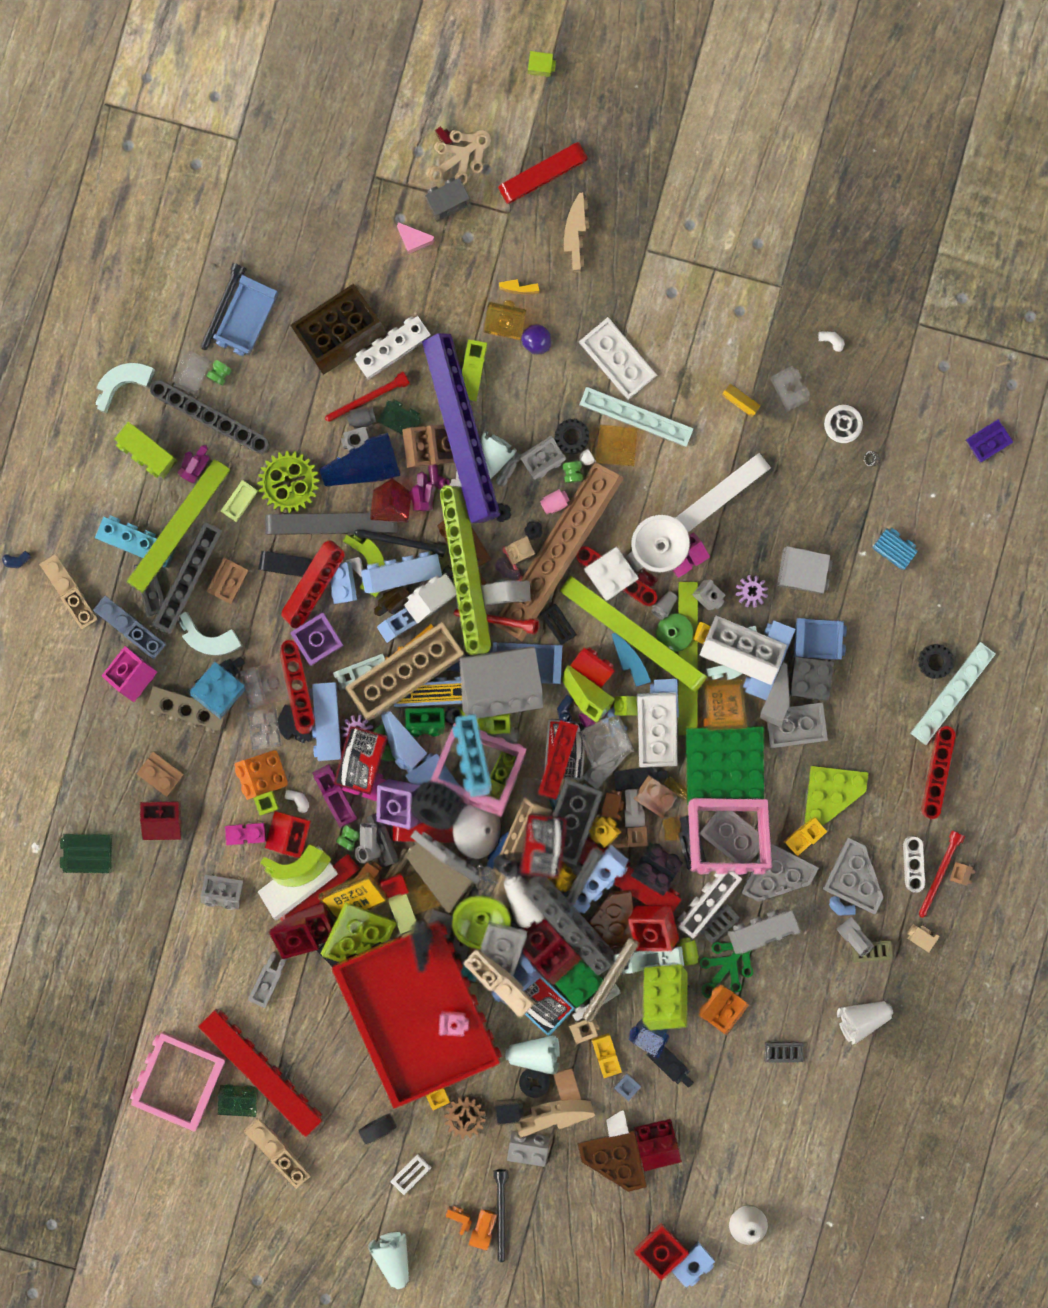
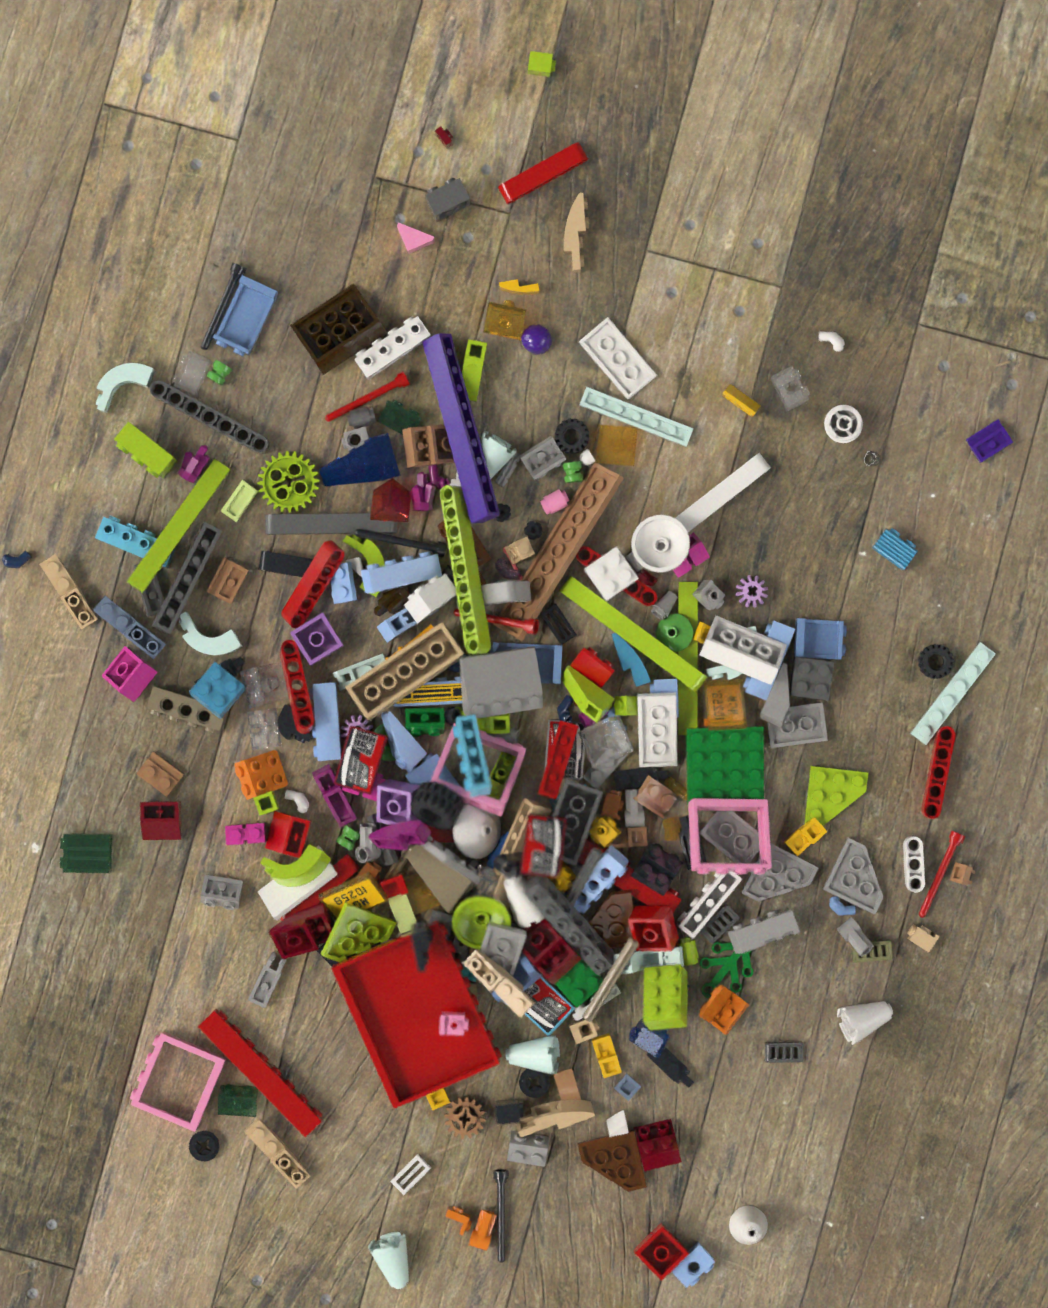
(213, 1144): none -> black gear
(377, 1129): black tyre -> none
(400, 835): none -> magenta slope
(461, 154): tan plant -> none
(804, 570): light grey slope -> none

